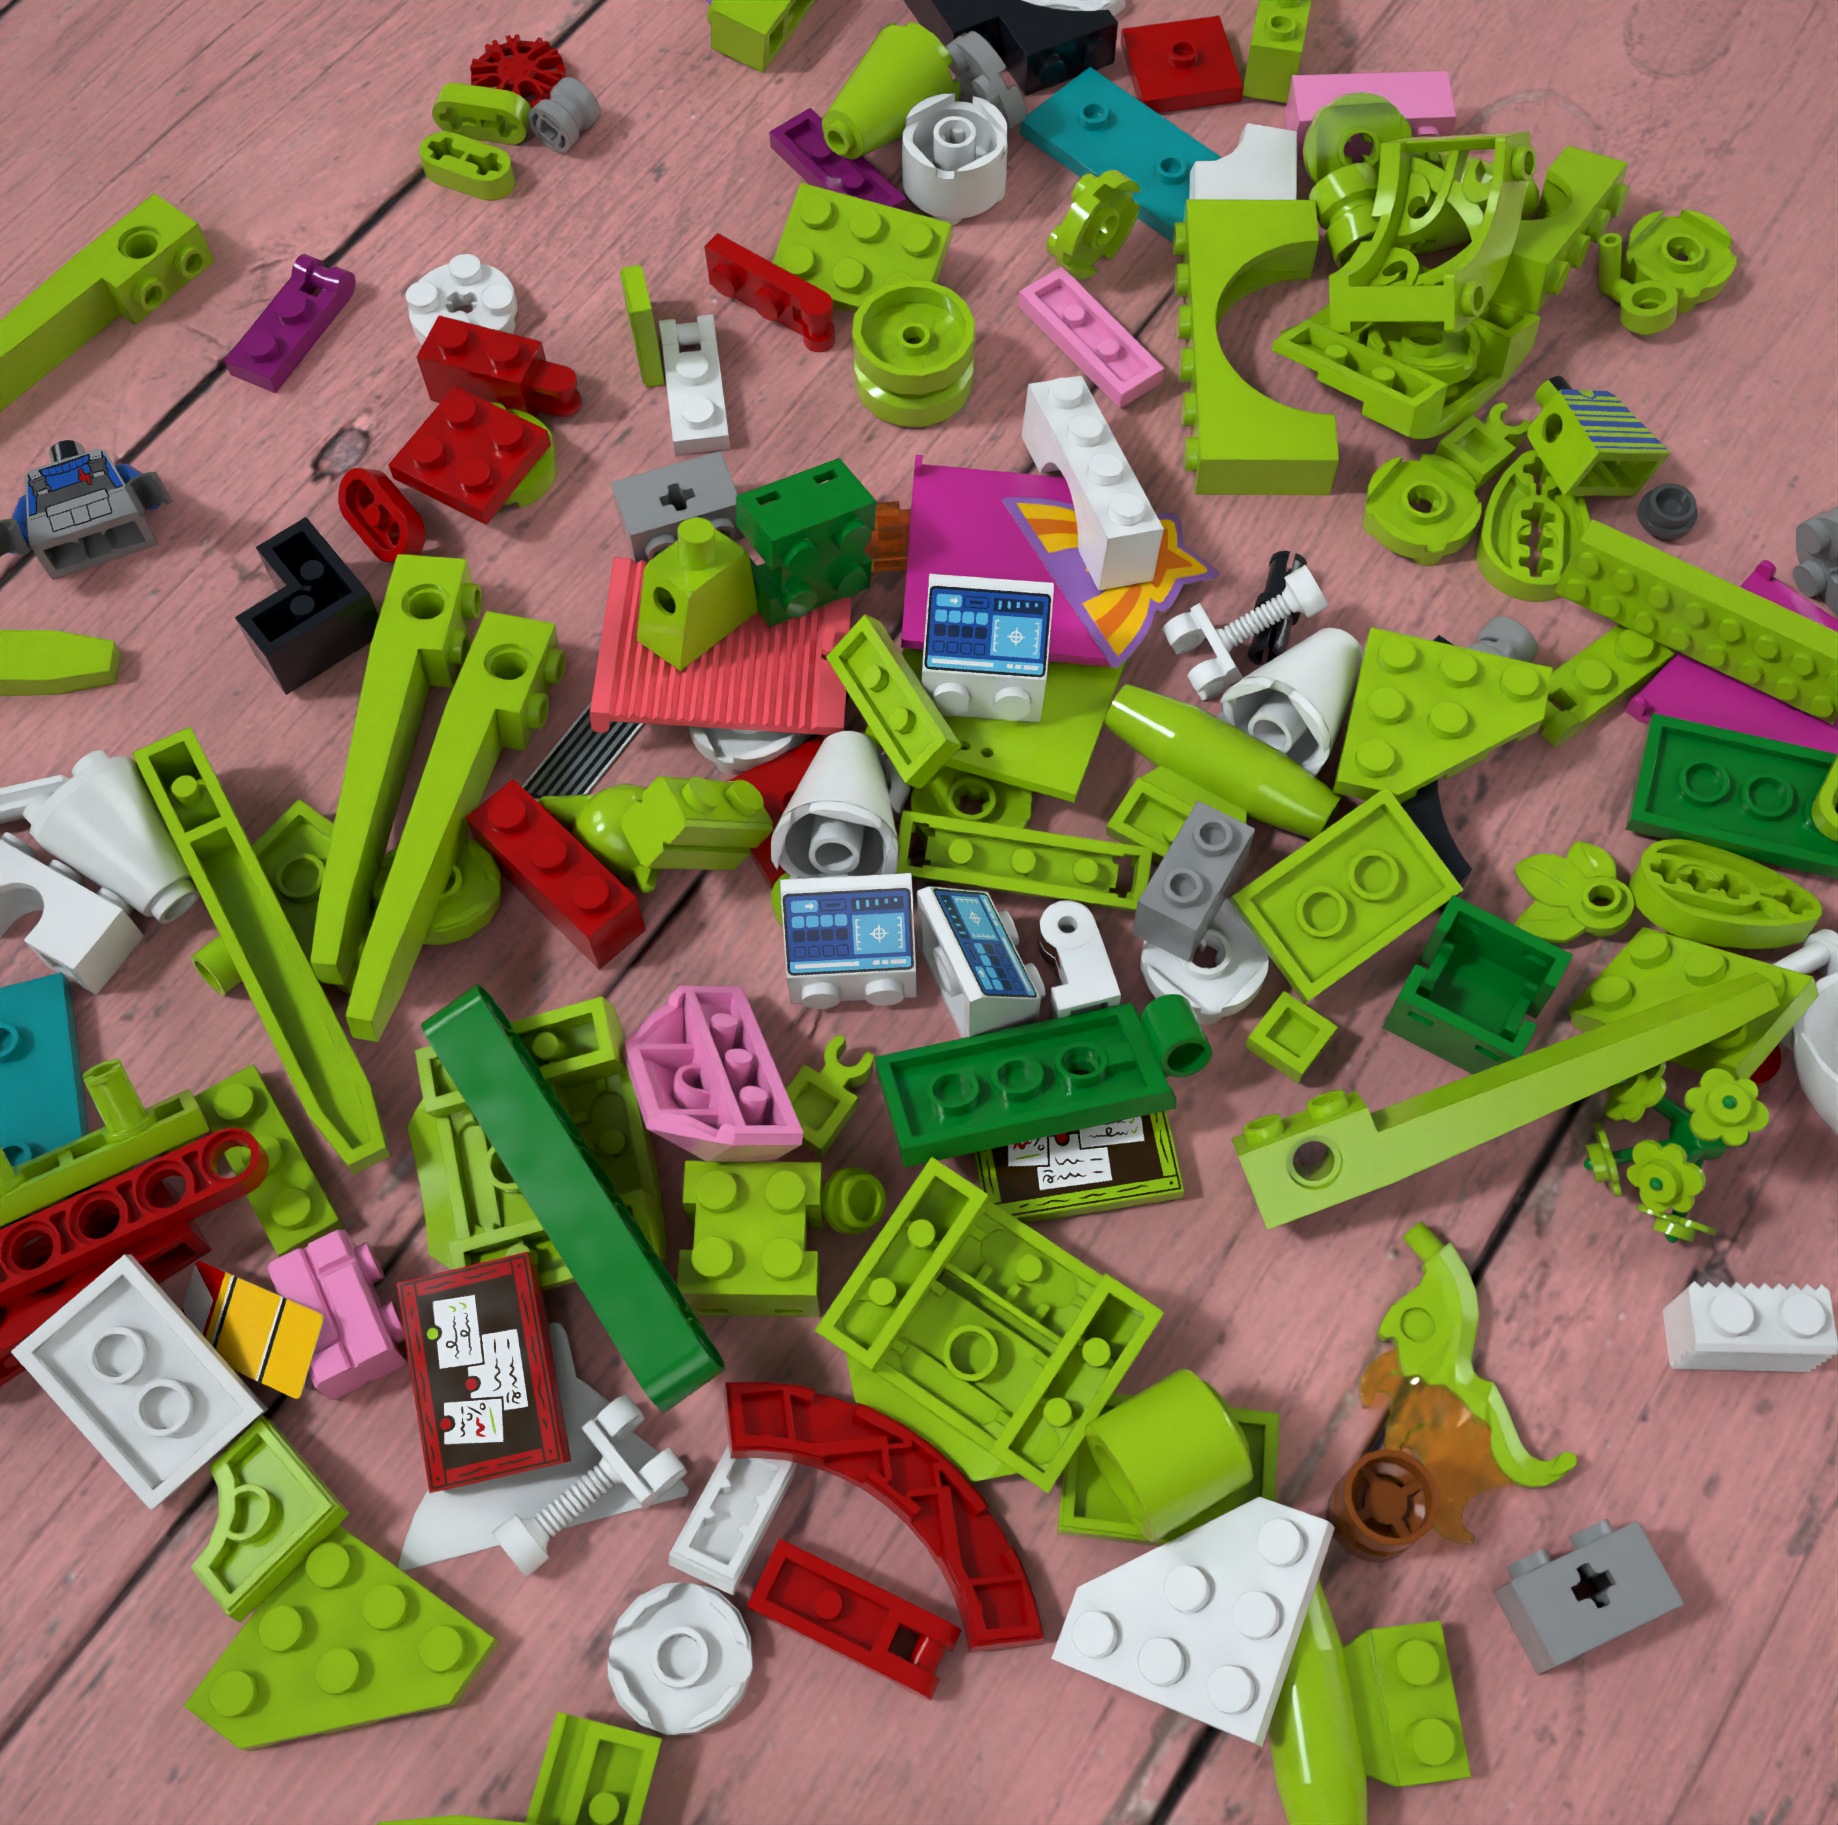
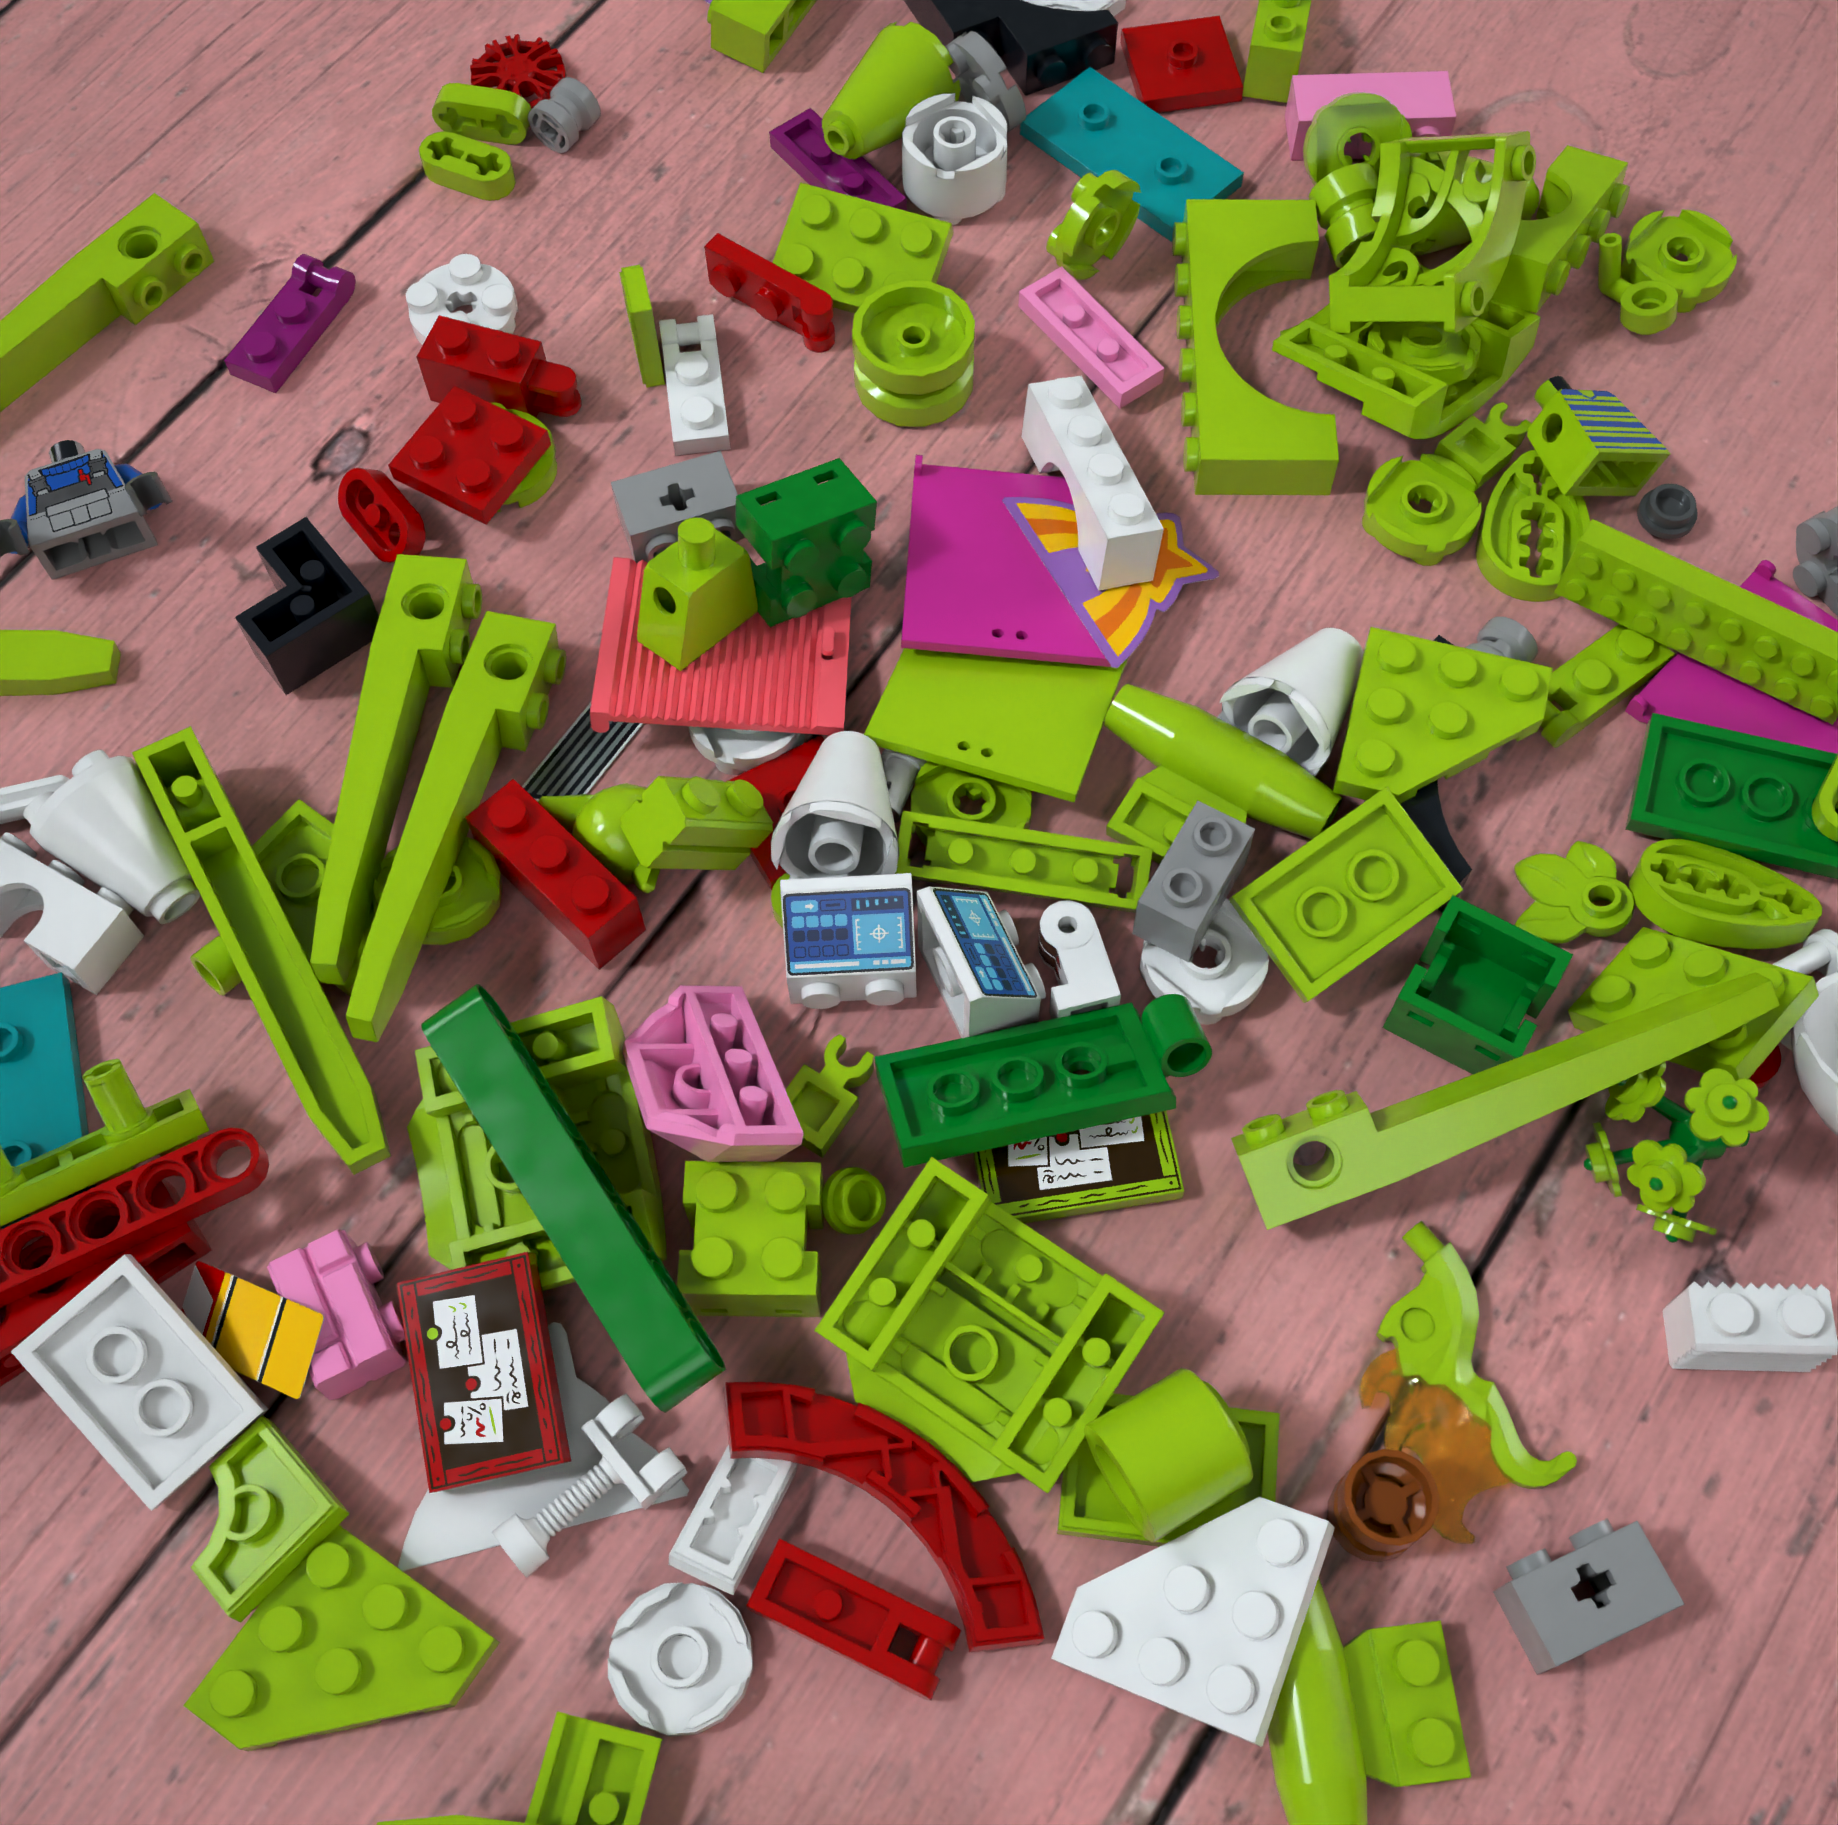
(291, 1197): lime plate -> none
(890, 538): clear orange tile -> none
(893, 702): lime plate -> none
(987, 646): slope -> none
(1191, 628): white bar -> none
(1256, 170): white tile -> none
(1278, 634): black pin -> none
(1291, 1037): lime plate -> none

